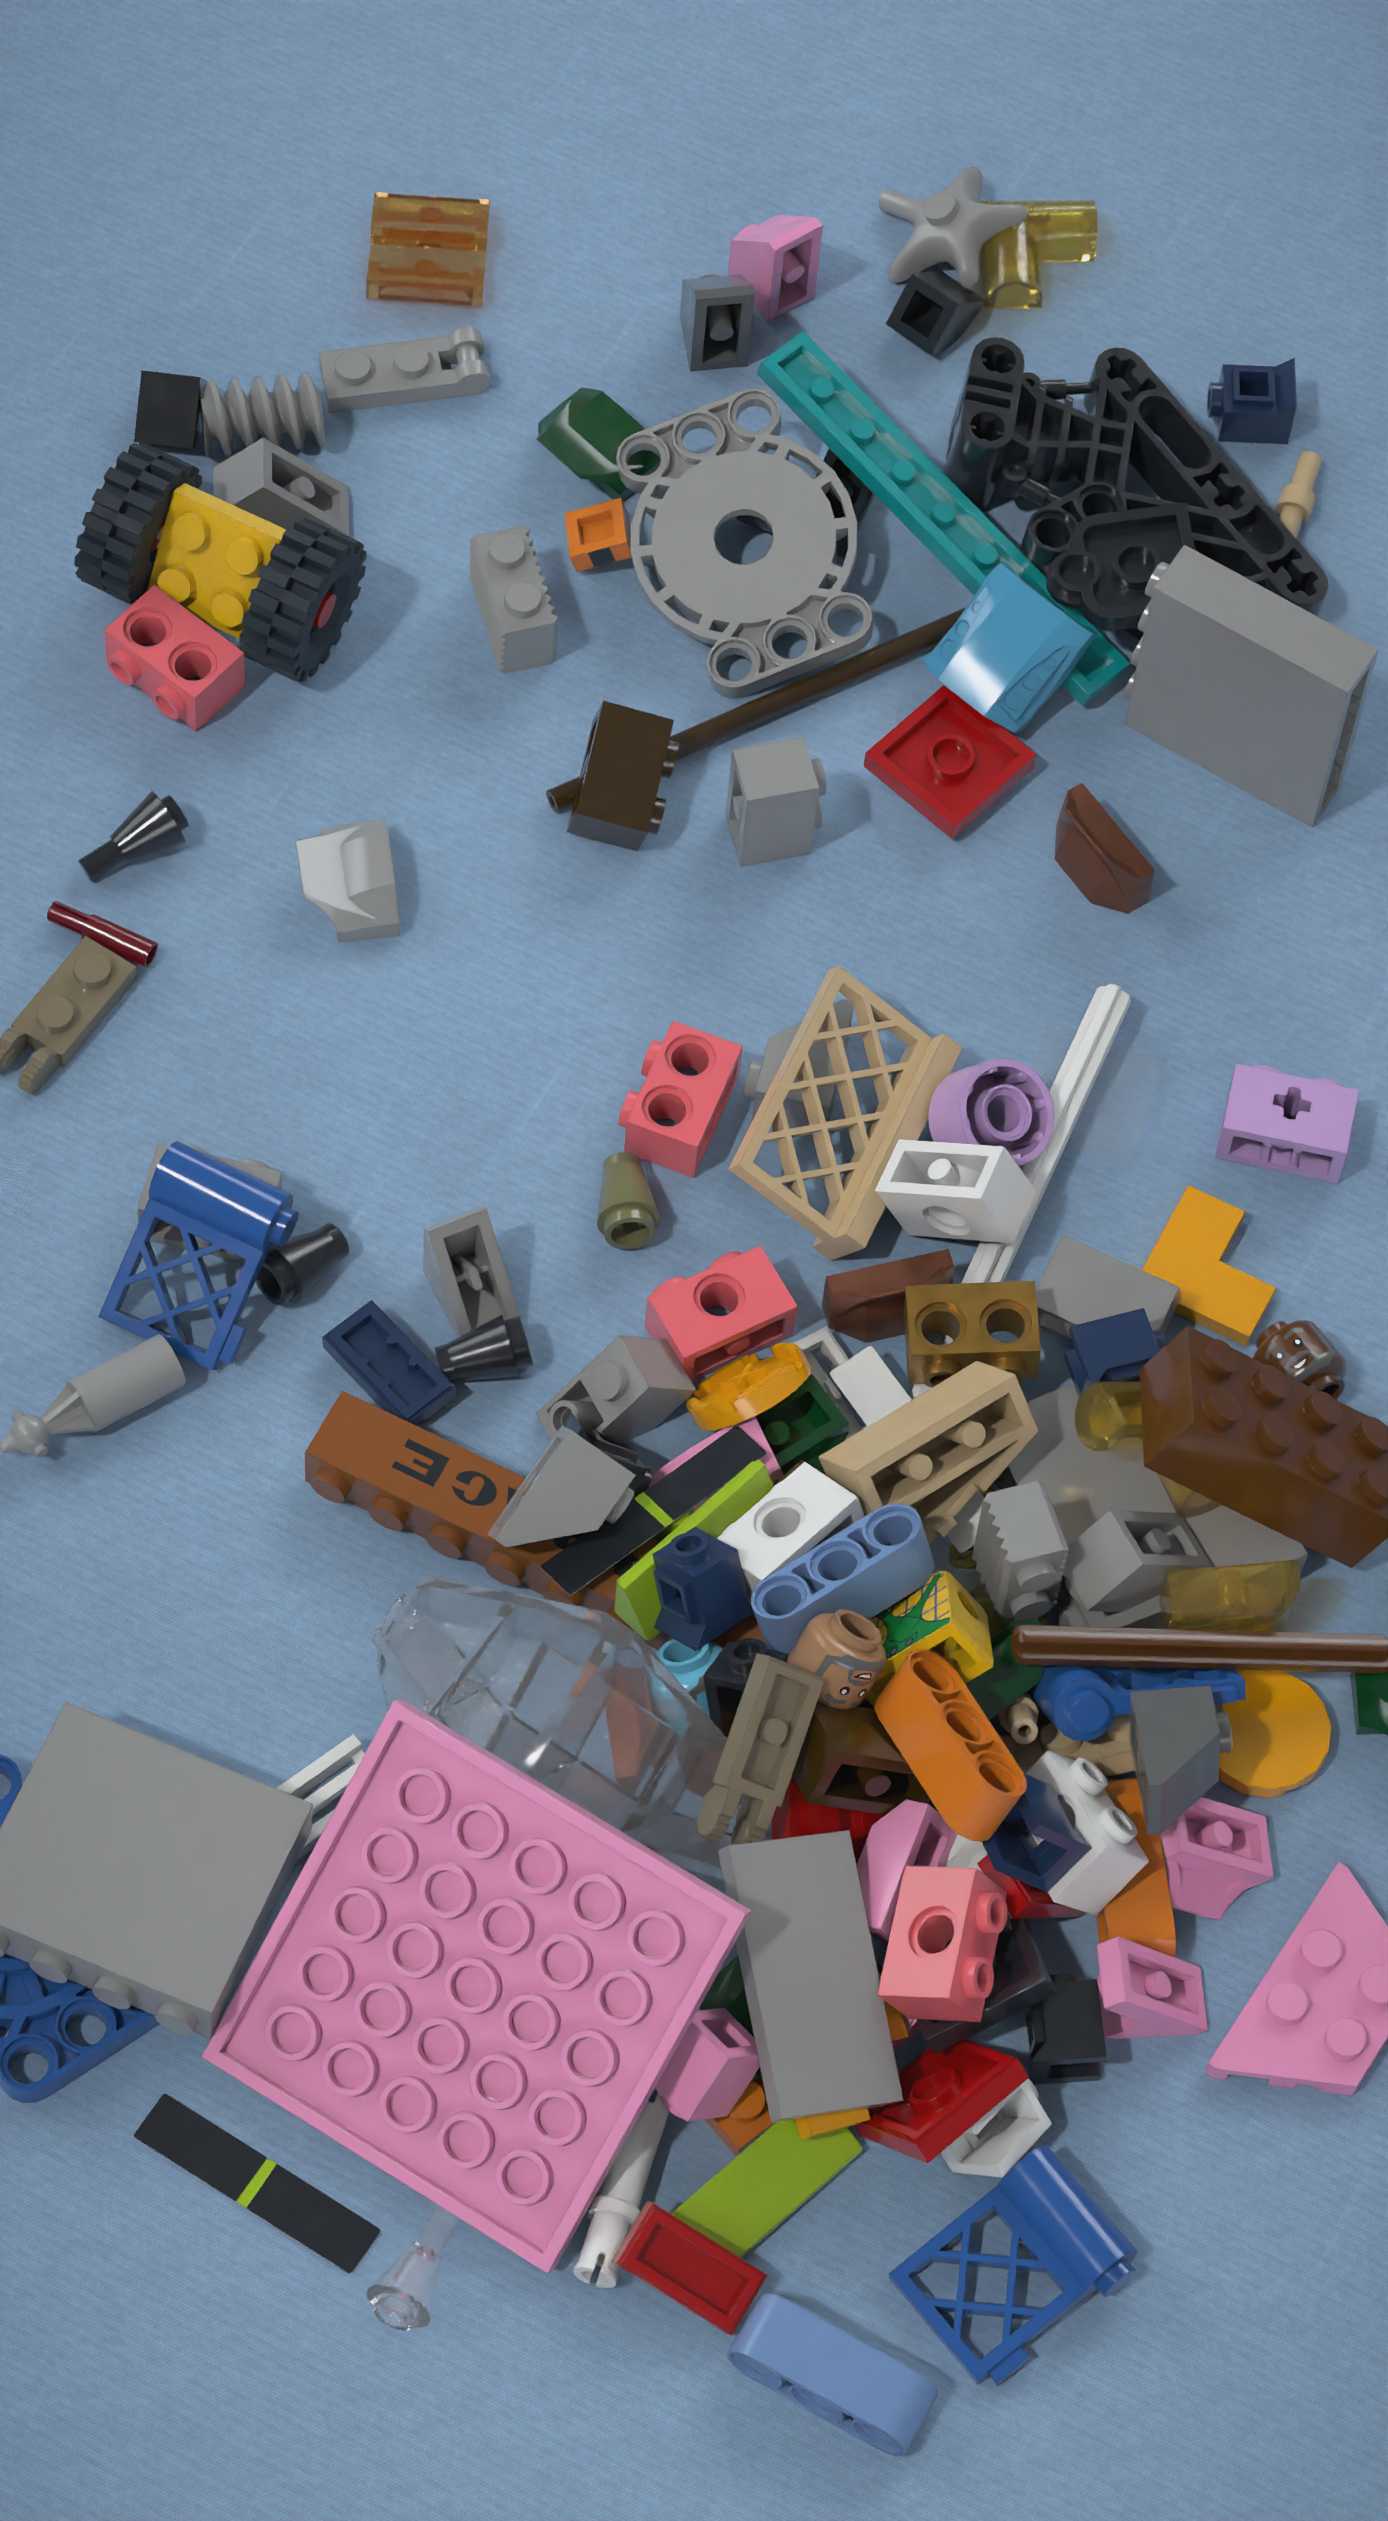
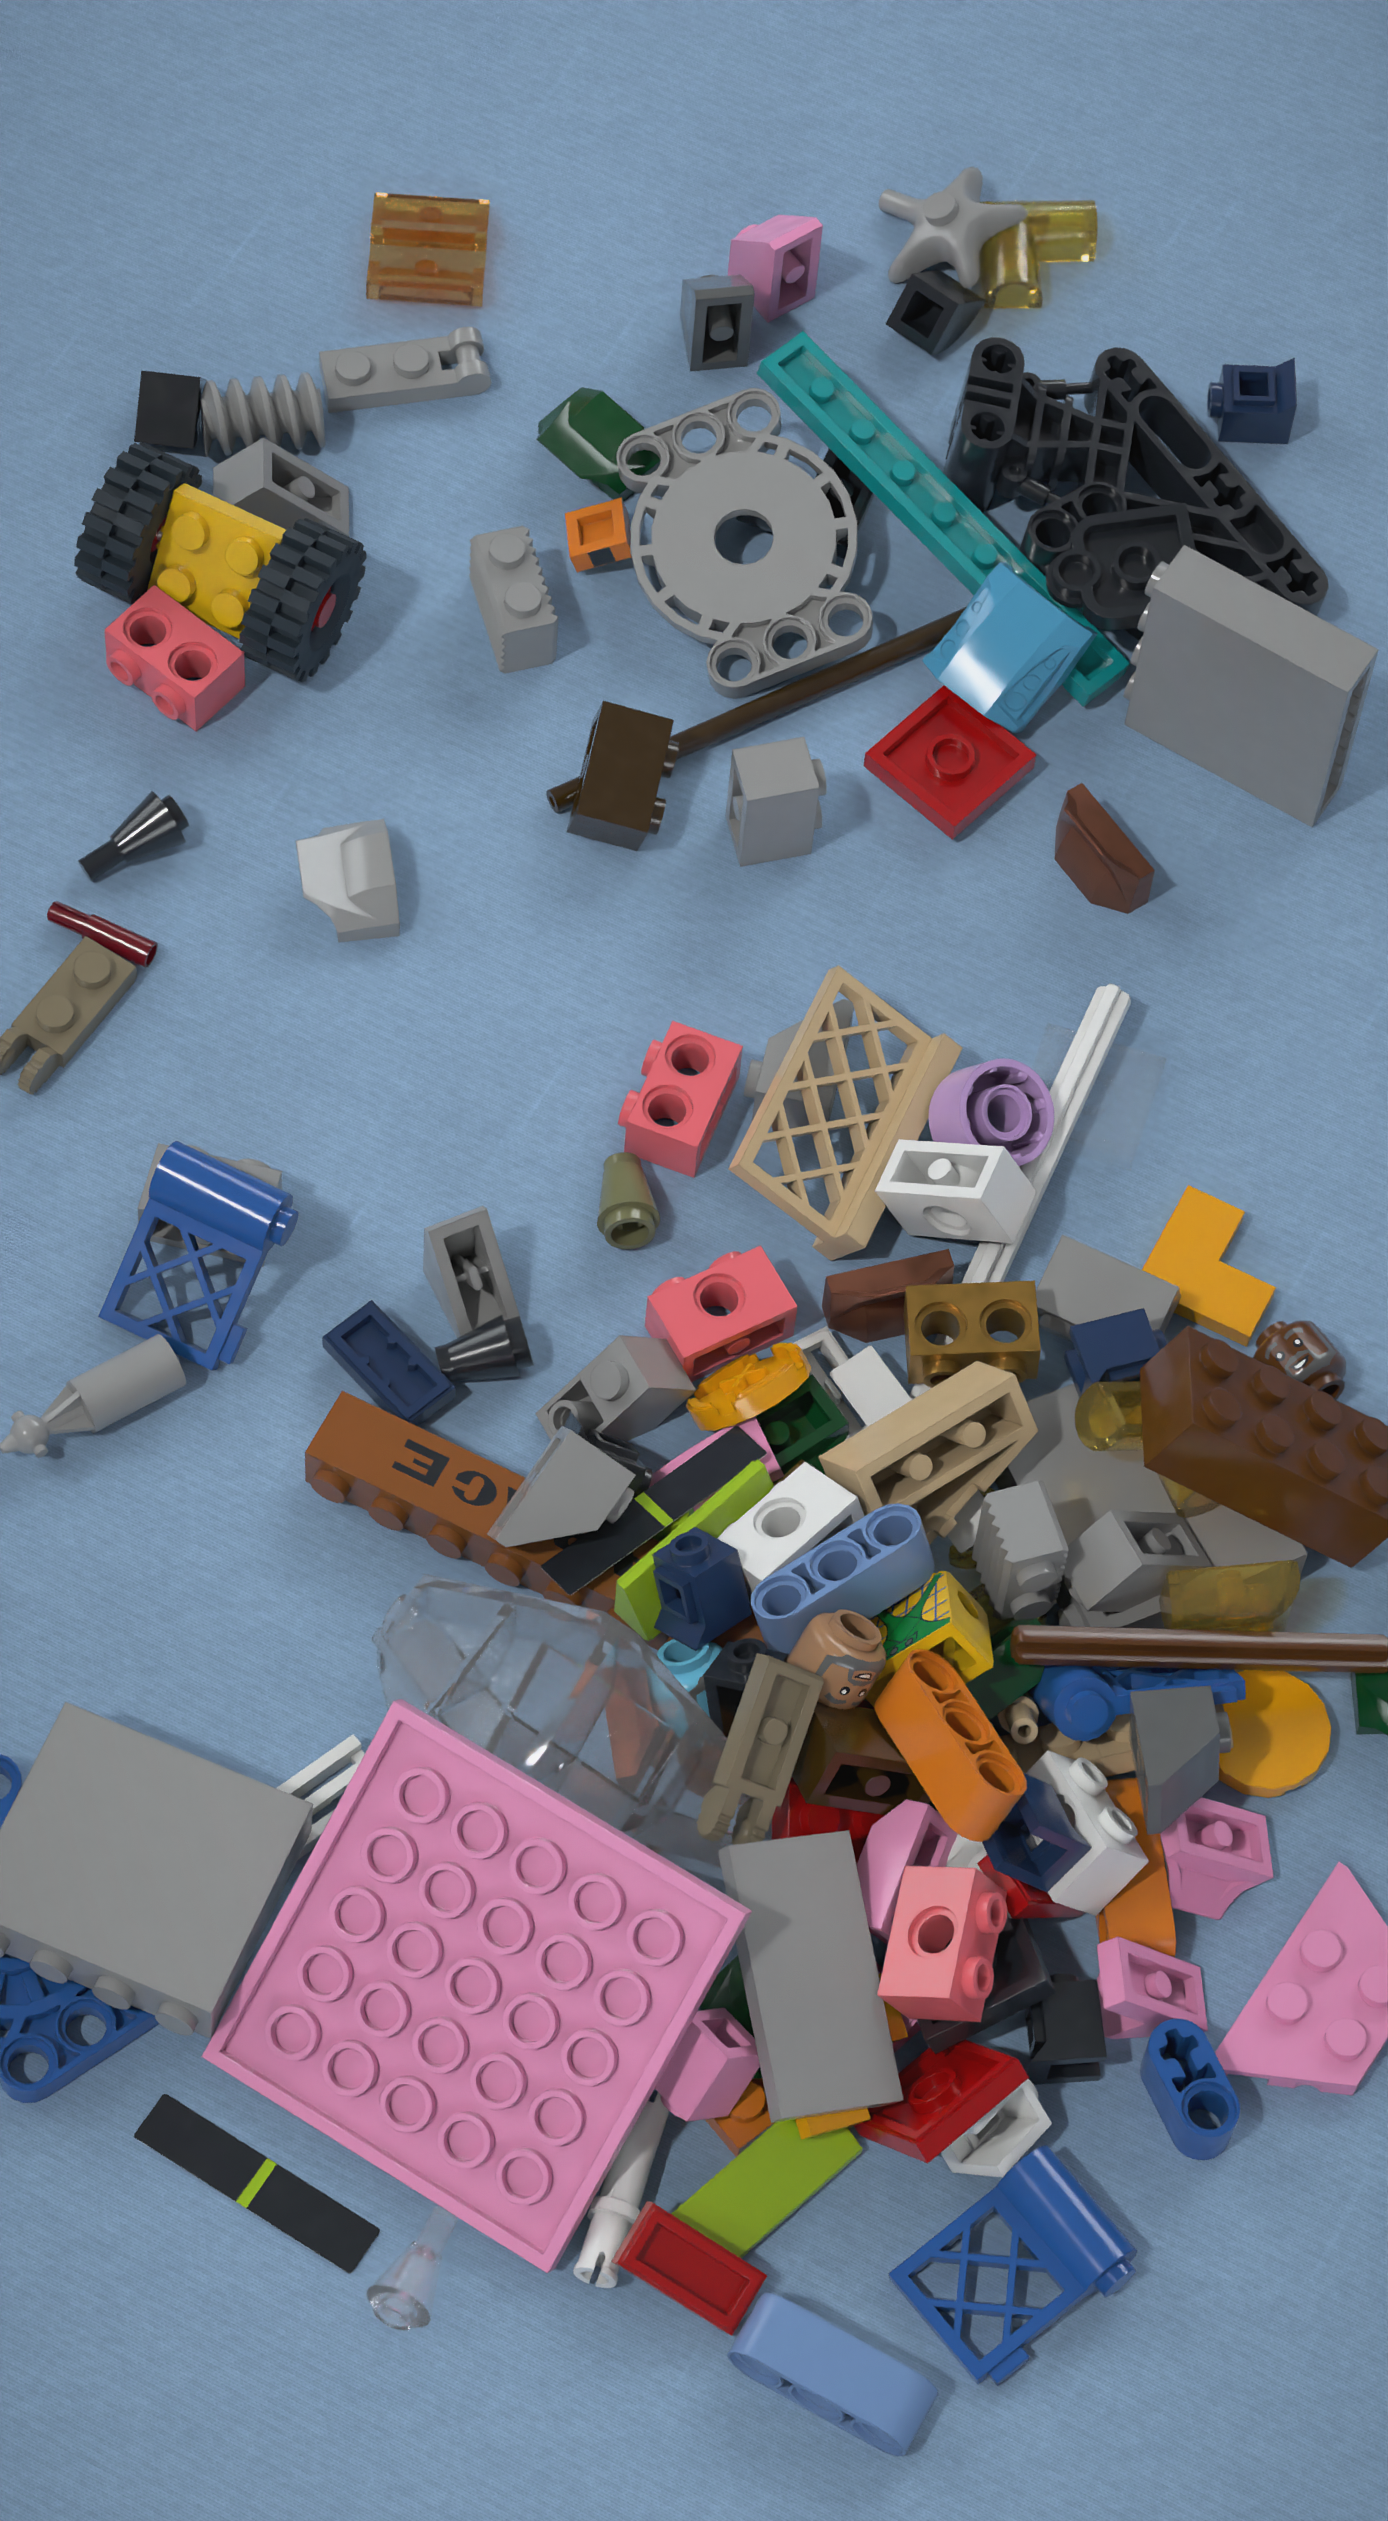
(300, 1264): black cone -> none
(1204, 2088): none -> blue beam
(1287, 1123): lavender brick -> none
(1298, 497): tan bar -> none

